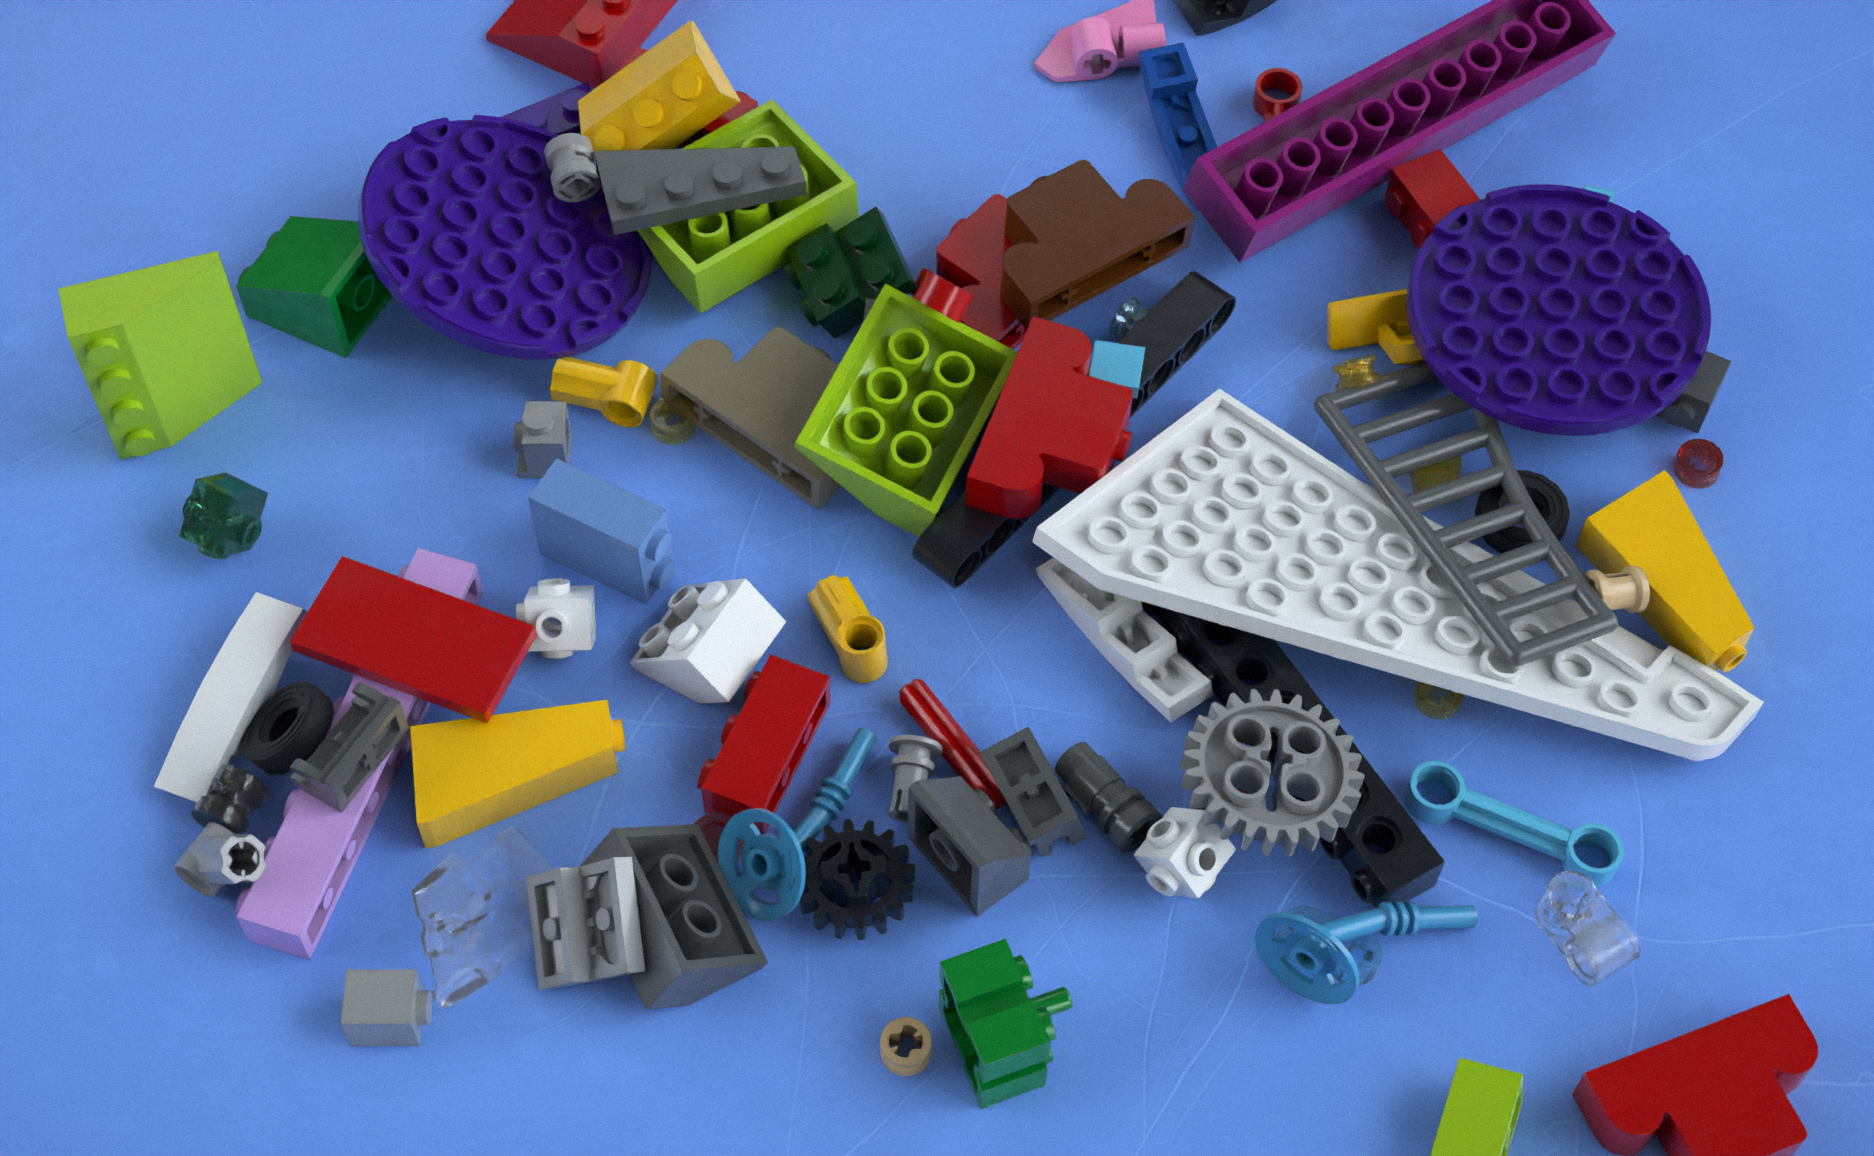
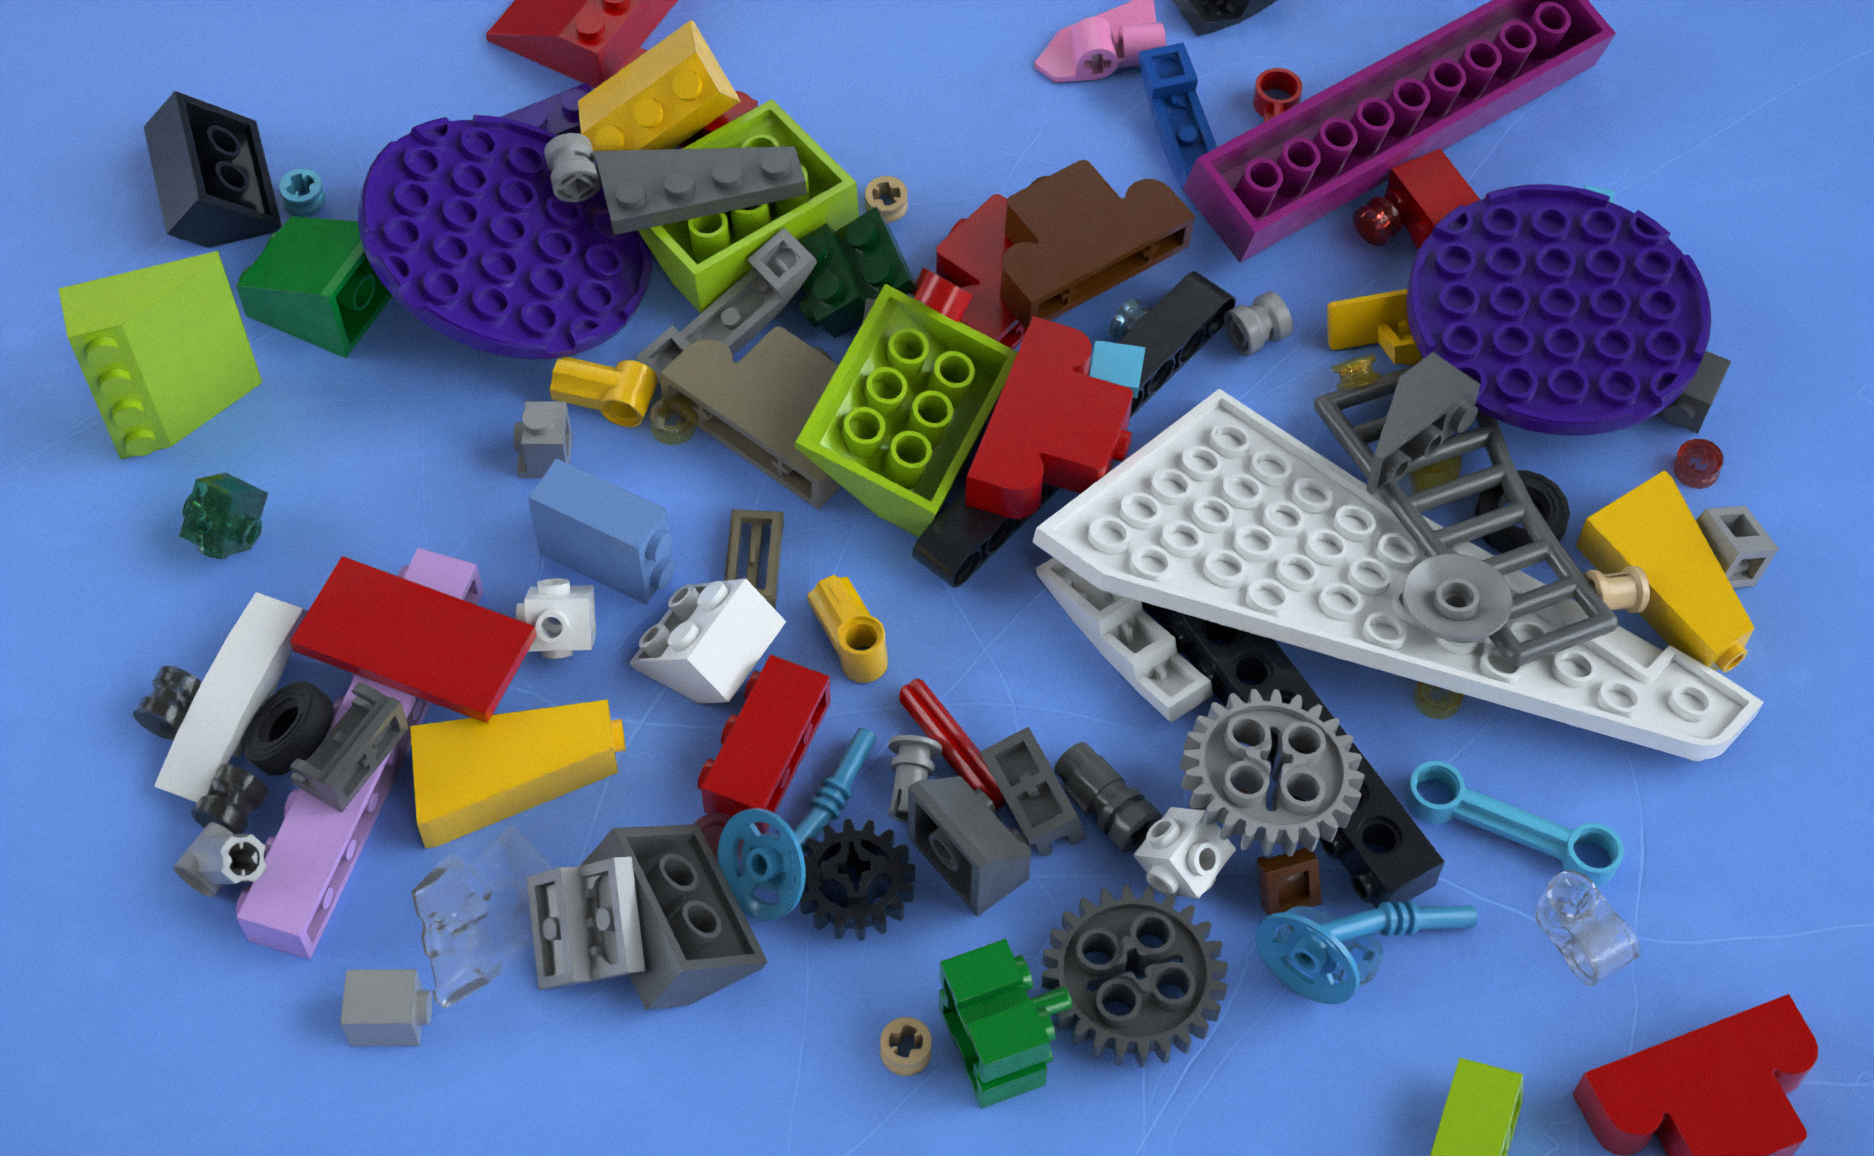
(168, 703): none -> clear smoke wheel
(210, 173): none -> black slope
(298, 180): none -> medium azure bush
(743, 309): none -> light grey slope
(757, 519): none -> dark tan tile
(887, 186): none -> tan bush
(1153, 1019): none -> dark grey gear
(1254, 325): none -> light grey wheel
(1289, 881): none -> reddish brown tile
(1377, 221): none -> clear red bush
(1425, 410): none -> dark grey slope
(1457, 597): none -> light grey dish
(1737, 543): none -> light grey brick

